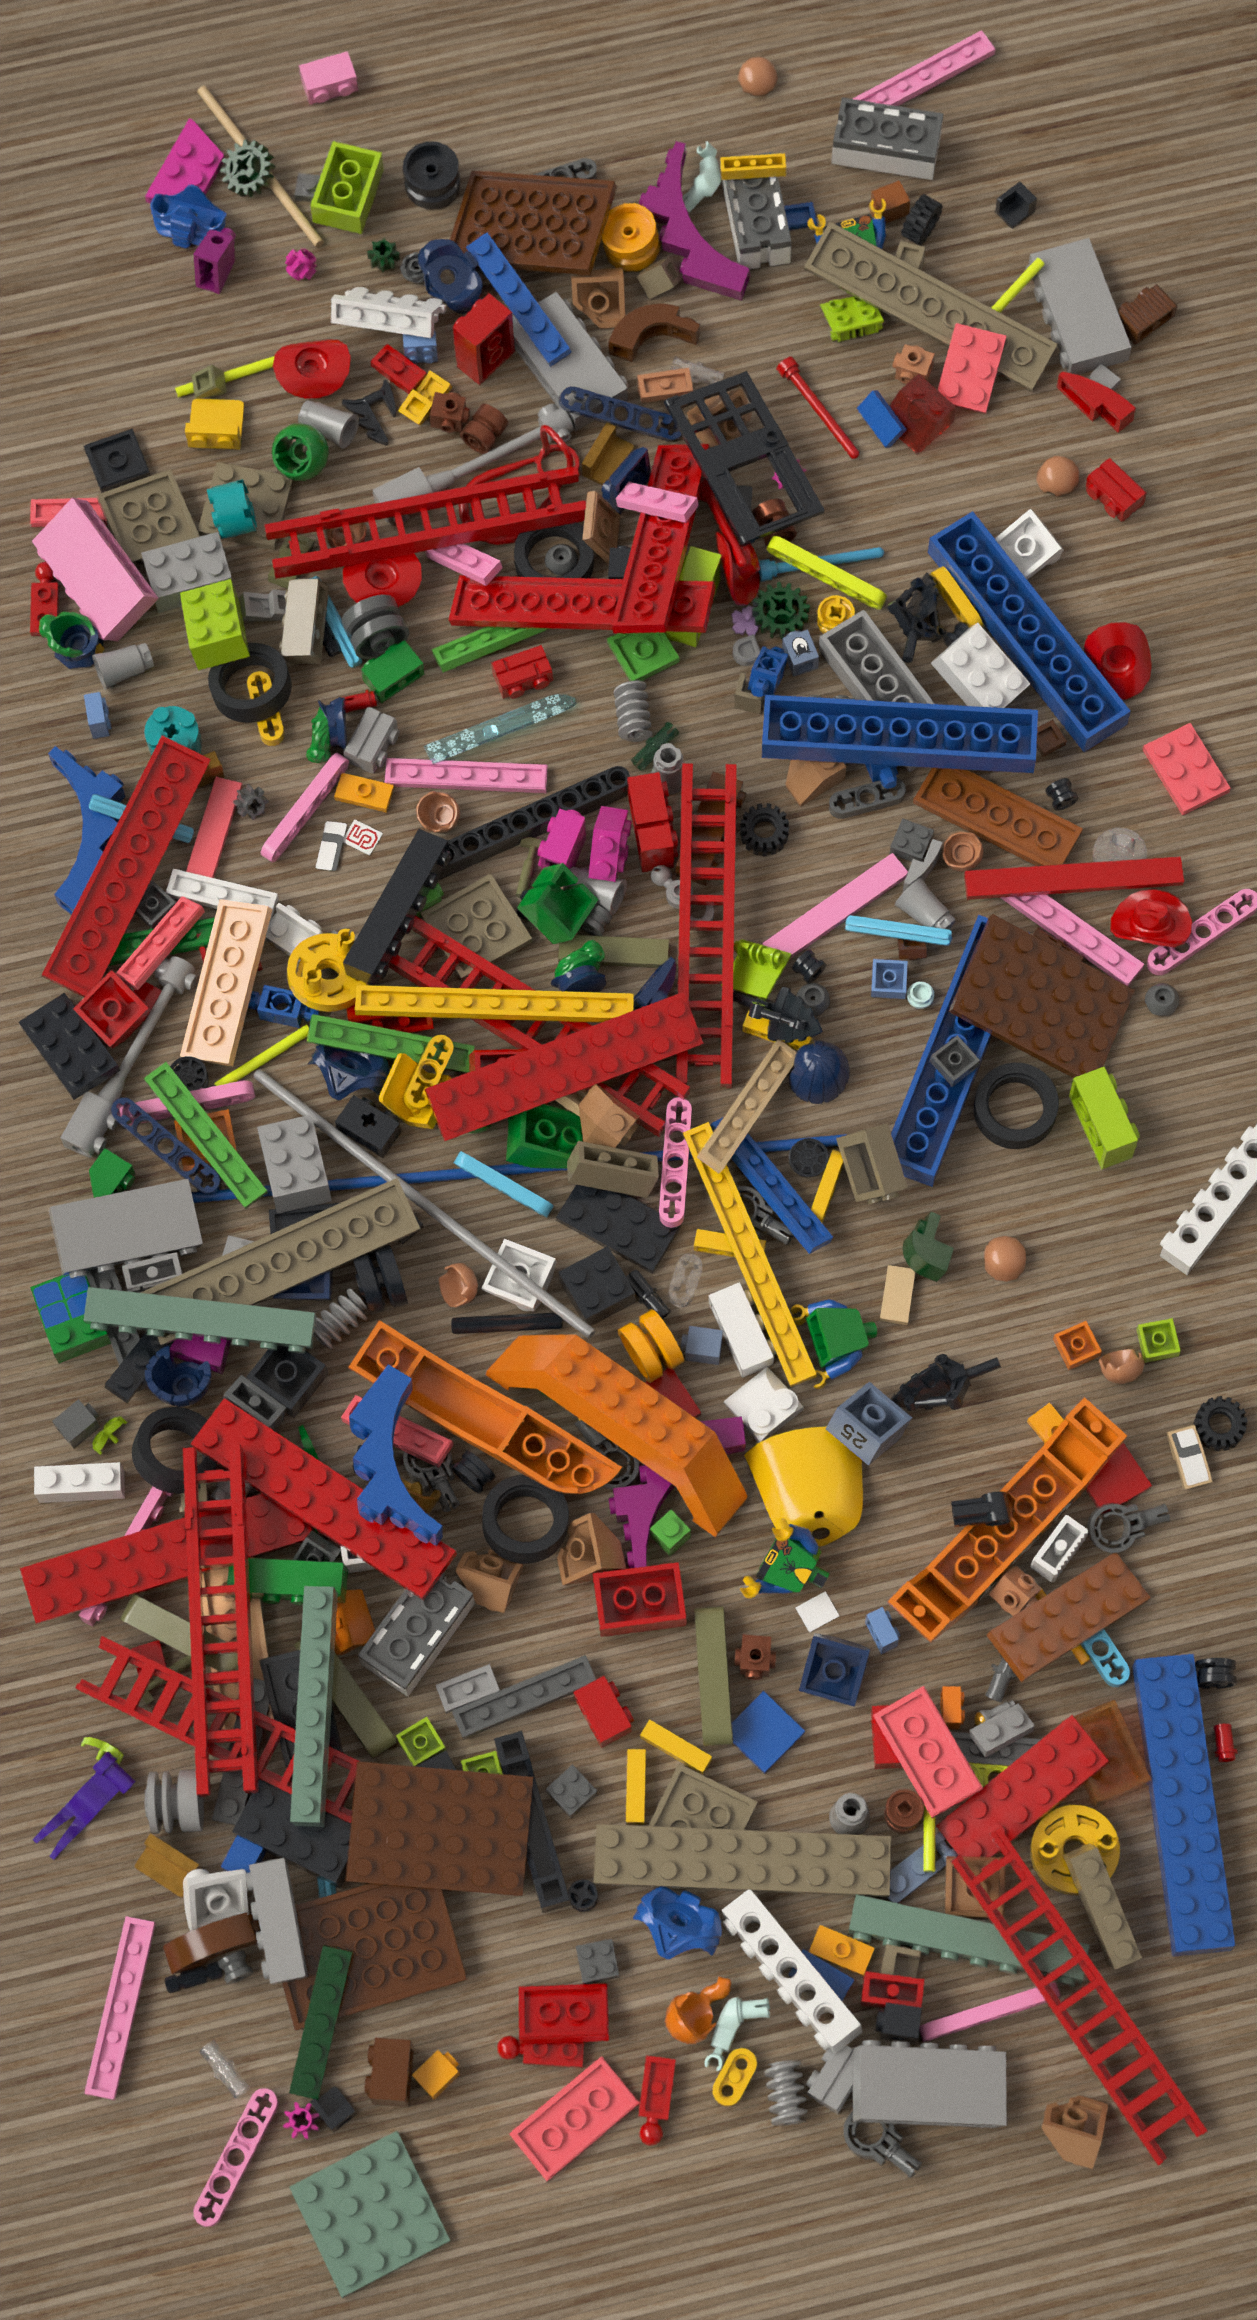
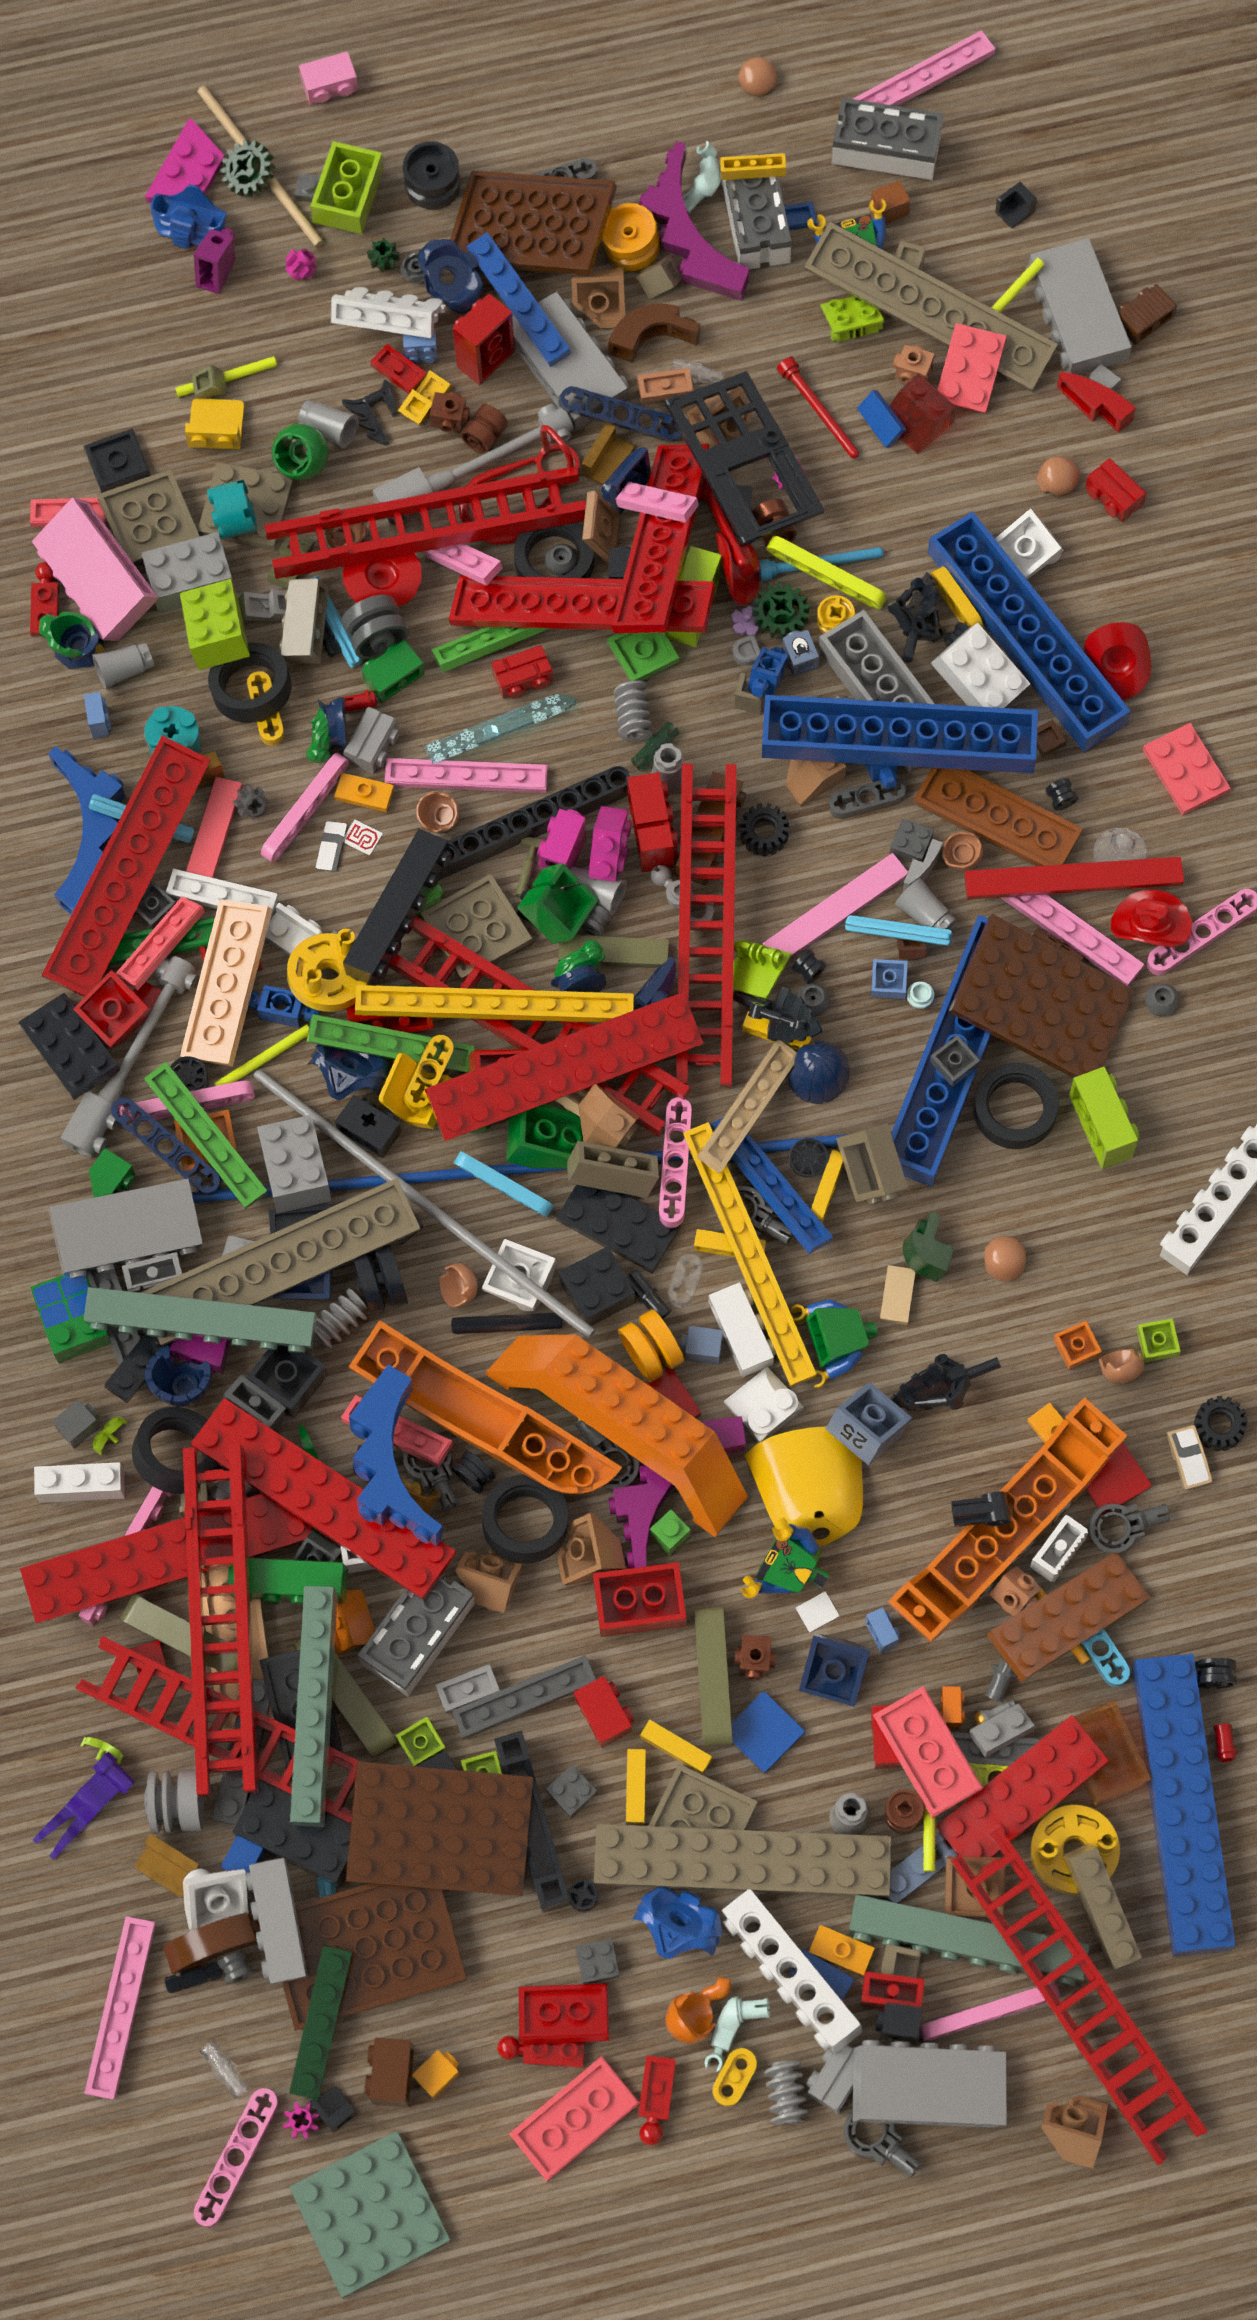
(178, 1667): olive piece -> none
(312, 367): red hat -> none
(922, 219): black tyre -> none

